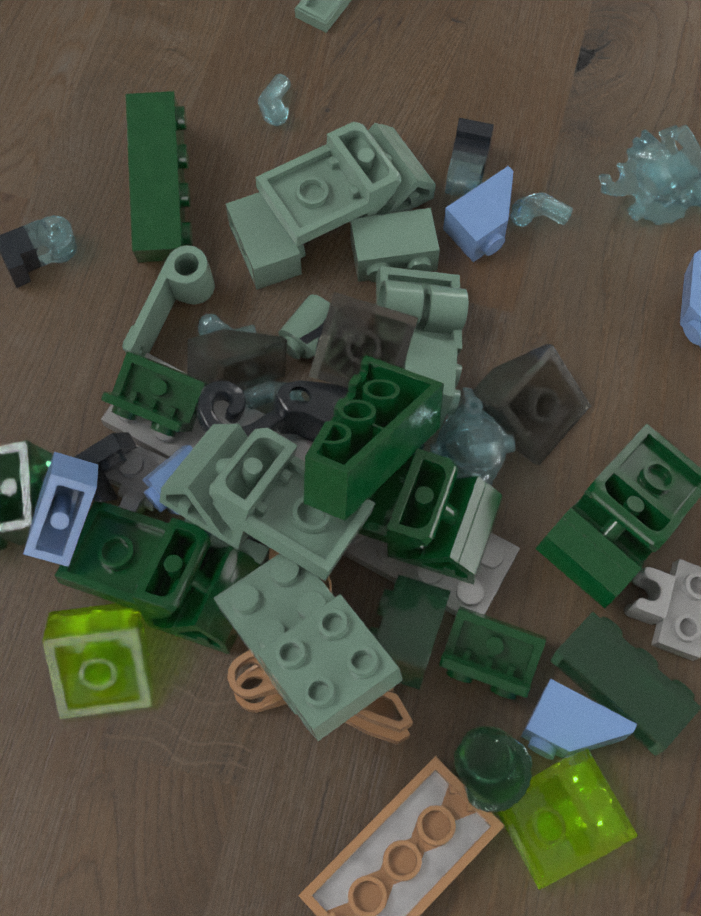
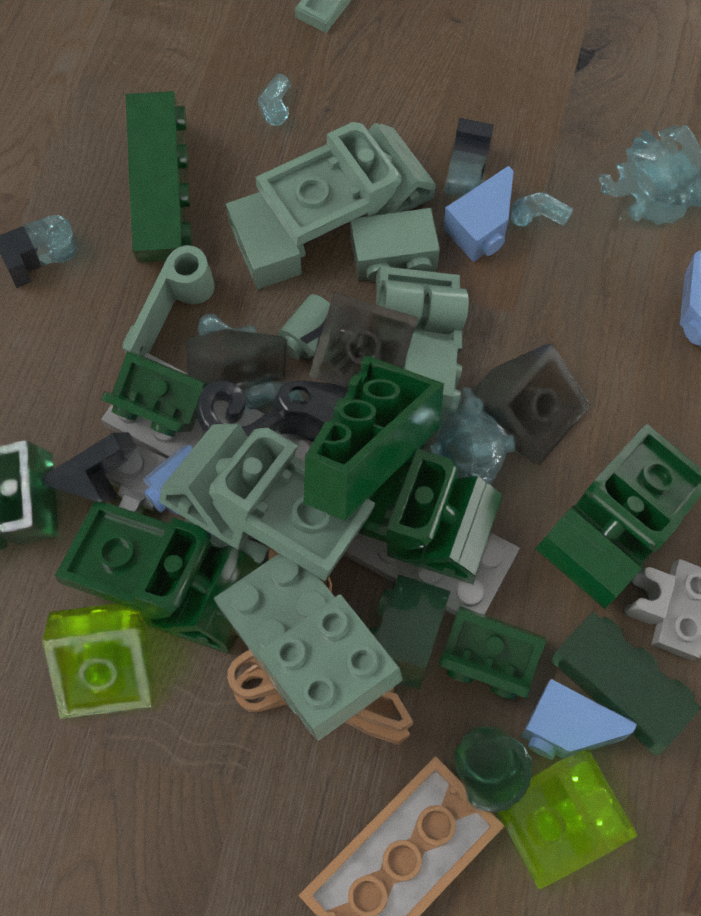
(61, 509): medium blue slope -> none

